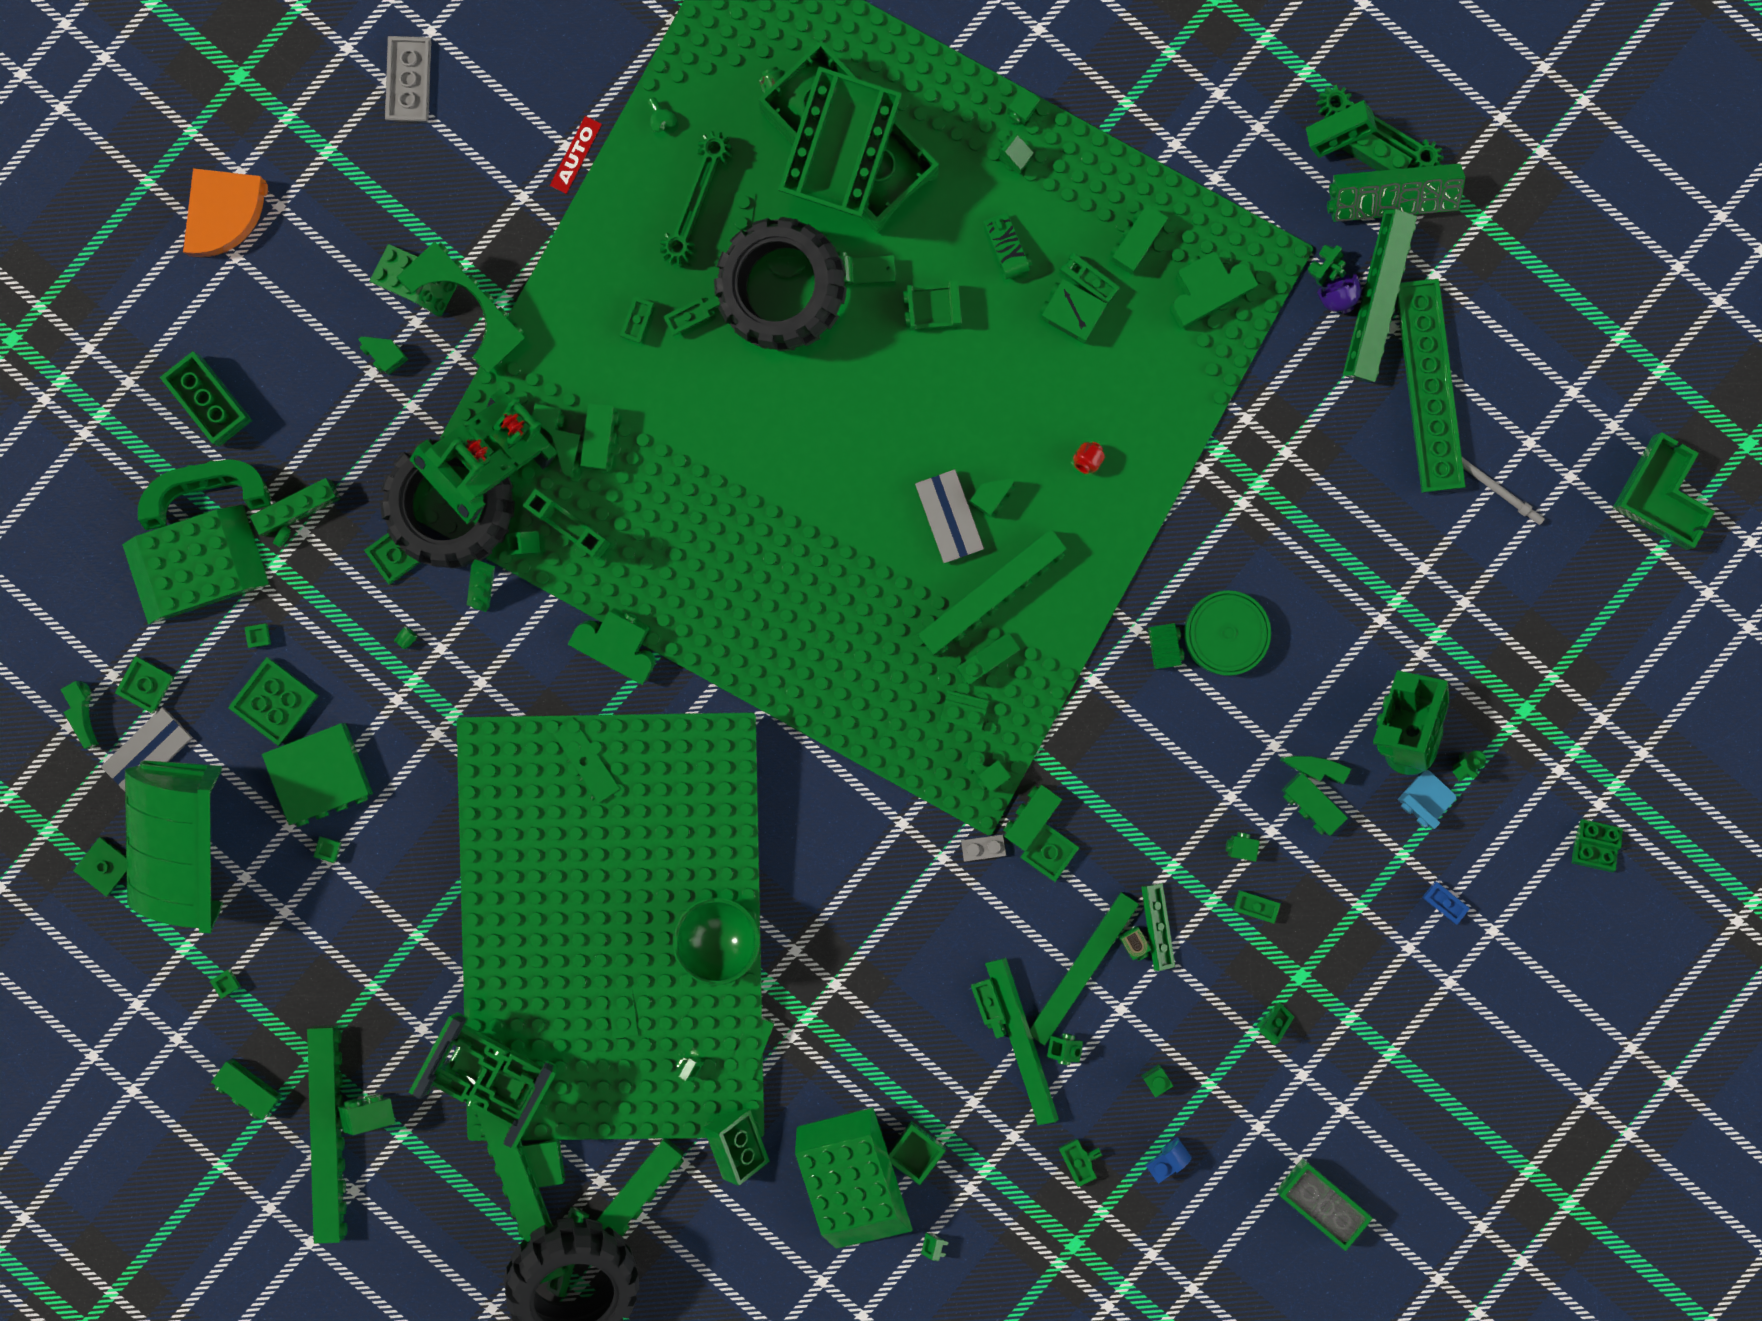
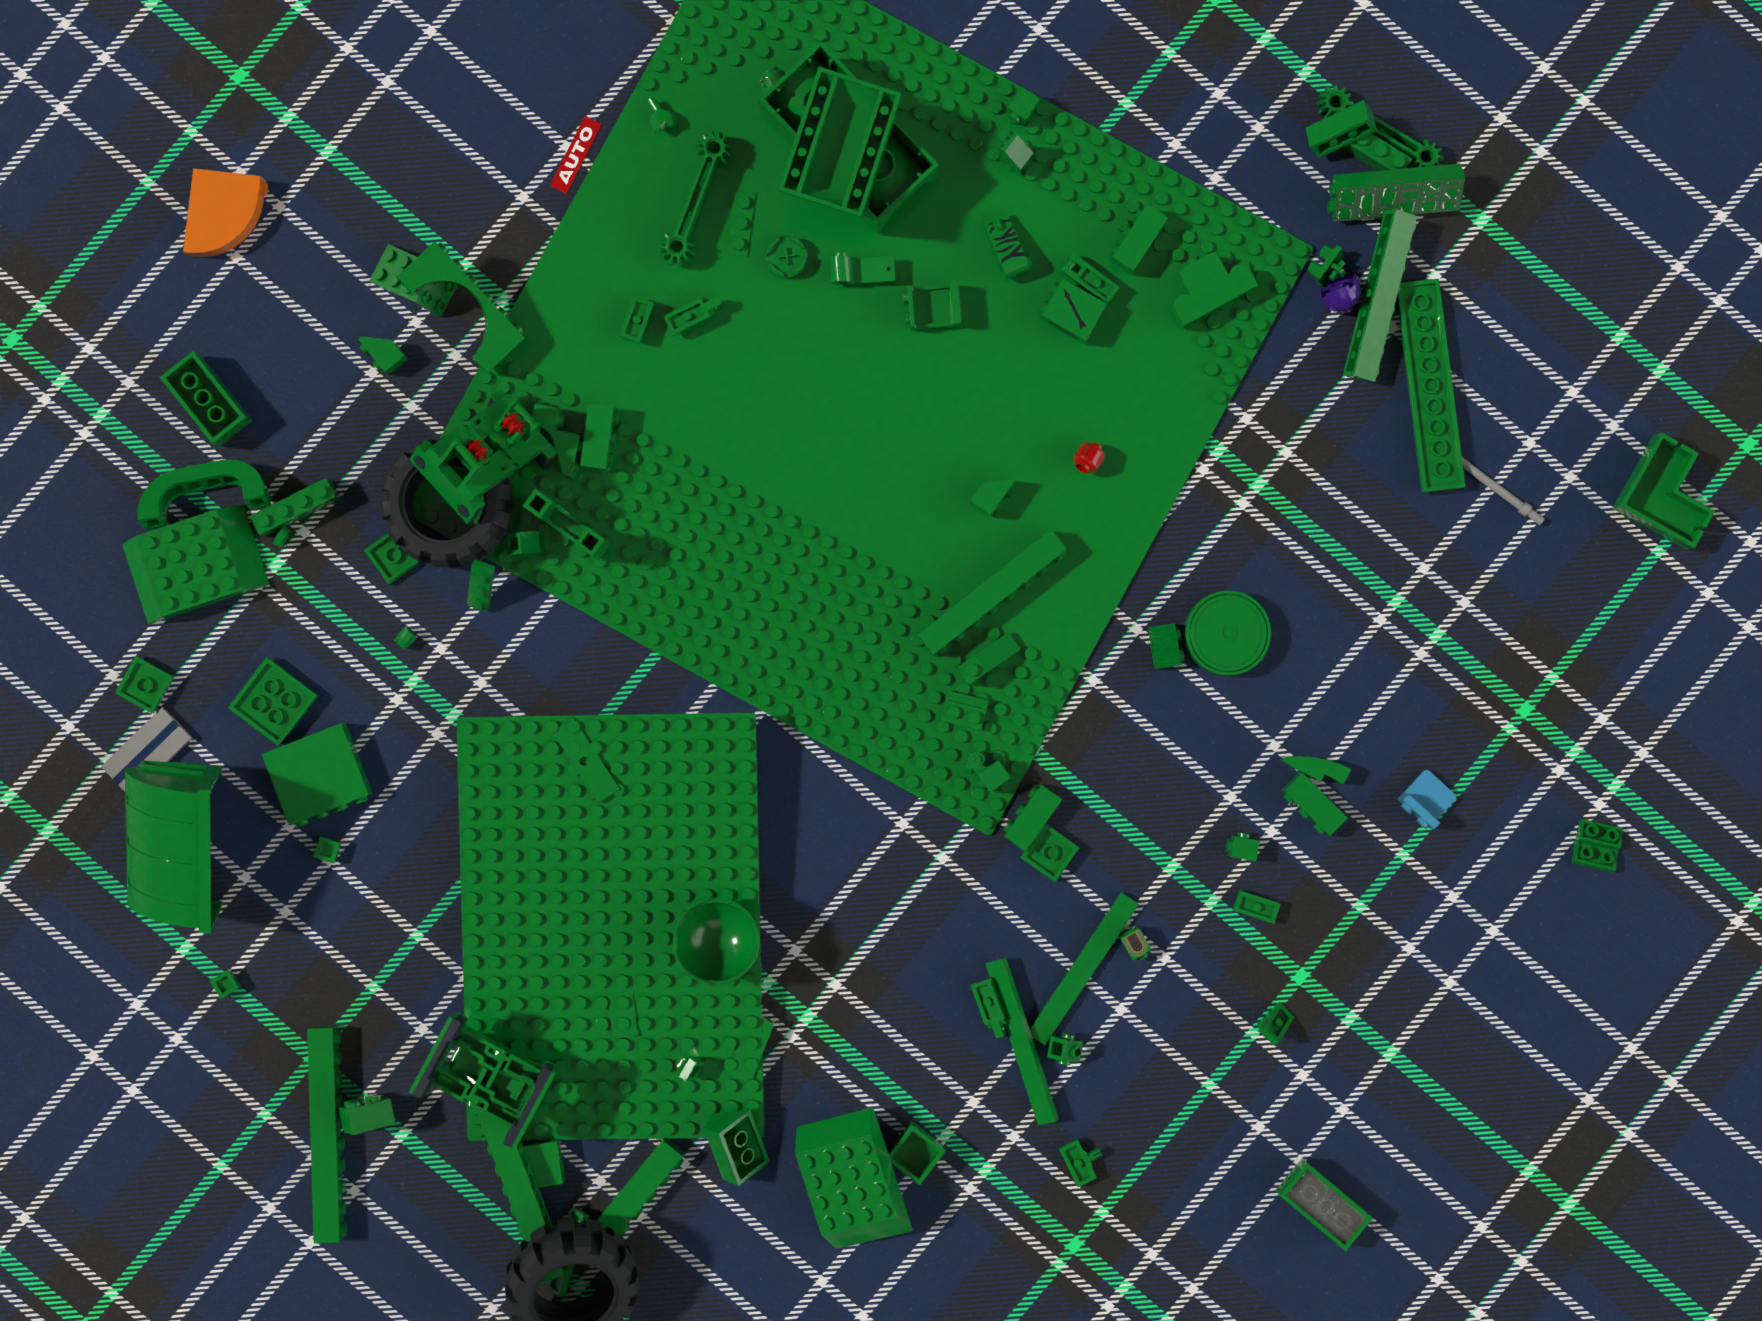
(78, 698): green slope -> none
(102, 866): green plate -> none
(246, 1089): green brick -> none
(257, 635): green plate -> none
(408, 79): light grey tile -> none
(616, 644): green brick -> none
(740, 259): black tyre -> none
(933, 1247): green tile -> none
(949, 516): light grey tile -> none
(983, 847): light grey plate -> none
(1157, 1080): green brick -> none
(1158, 927): green plate -> none
(1171, 1160): blue brick -> none
(1412, 722): green brick -> none
(1446, 903): blue plate -> none
(1469, 764): green hips -> none

